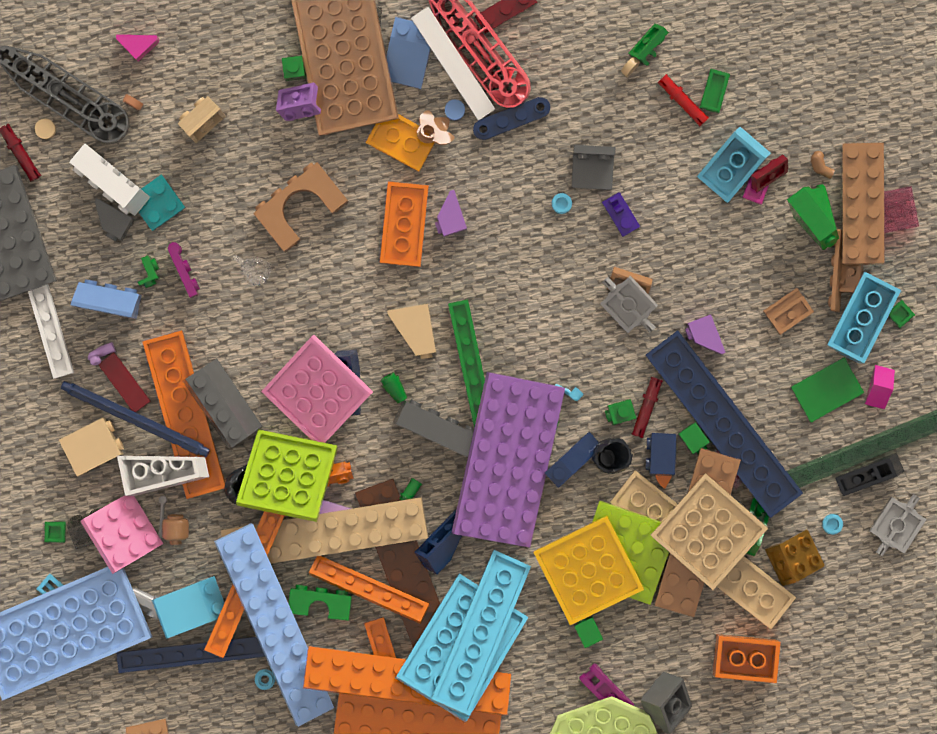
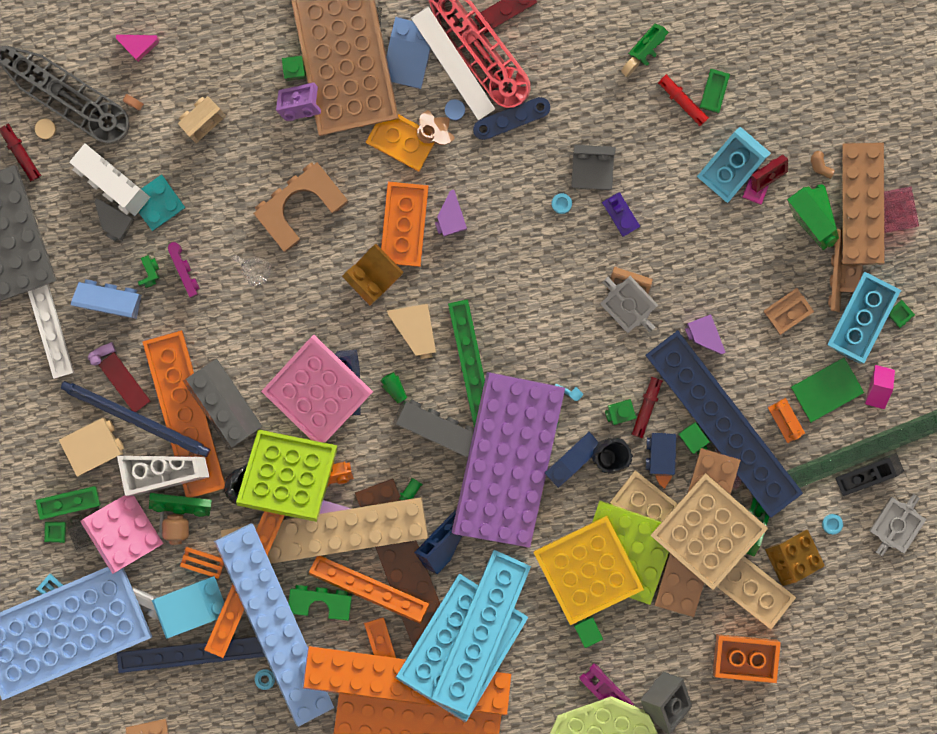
(68, 502): none -> green plate
(179, 504): none -> green plate
(185, 557): none -> orange tile
(373, 274): none -> pearl gold bracket
(786, 420): none -> orange hinge

